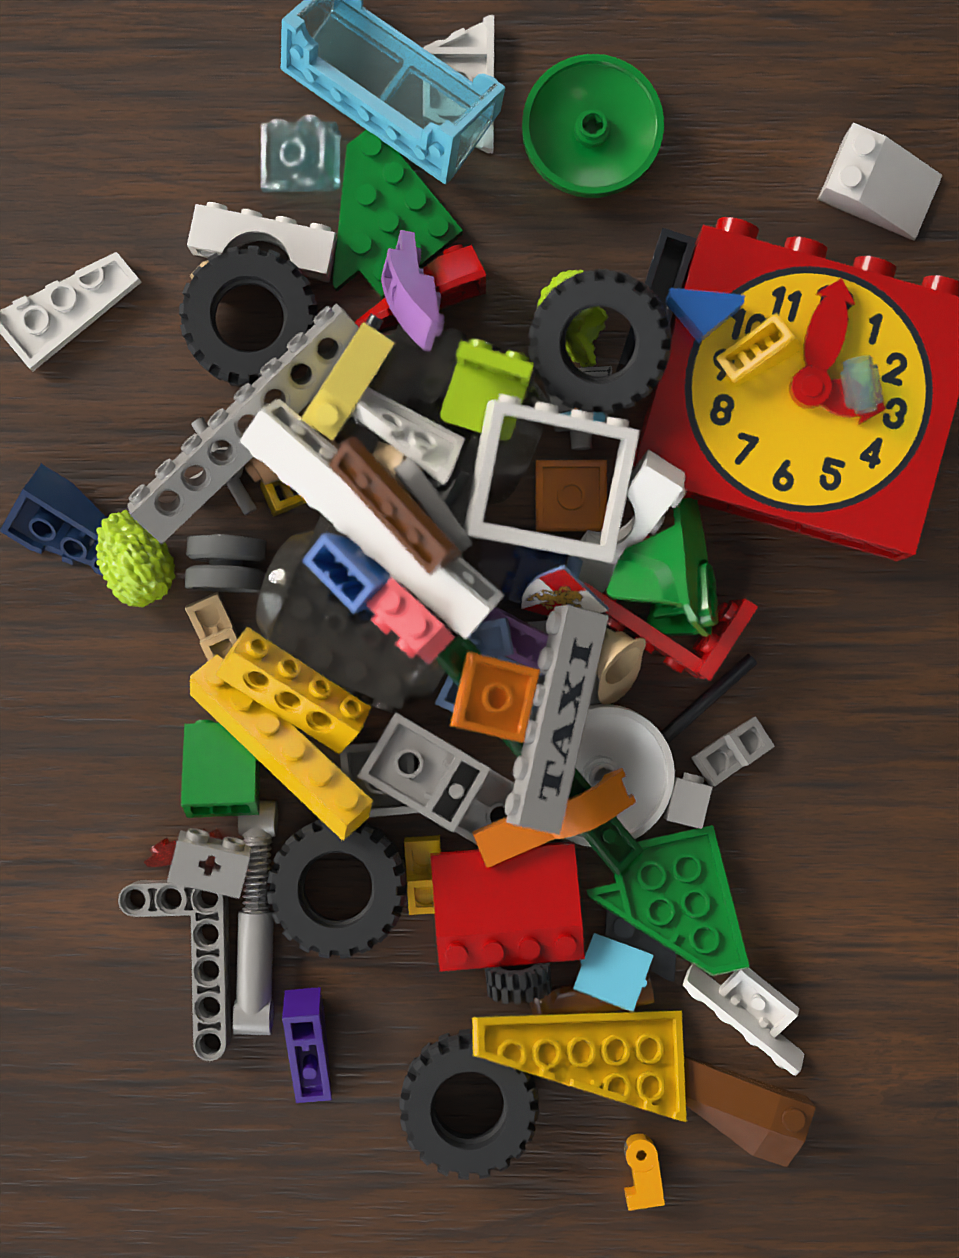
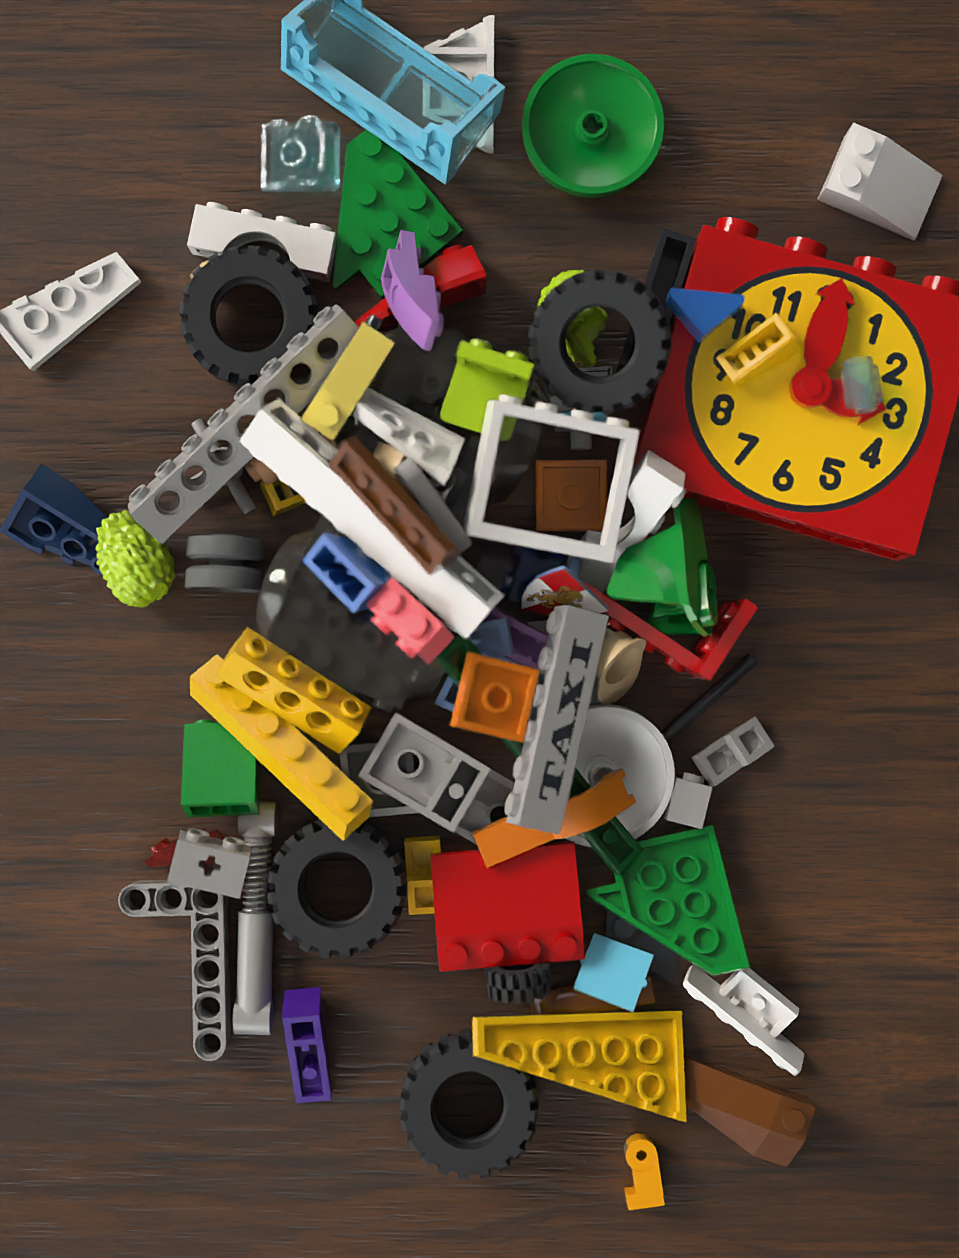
(212, 625): tan slope -> none

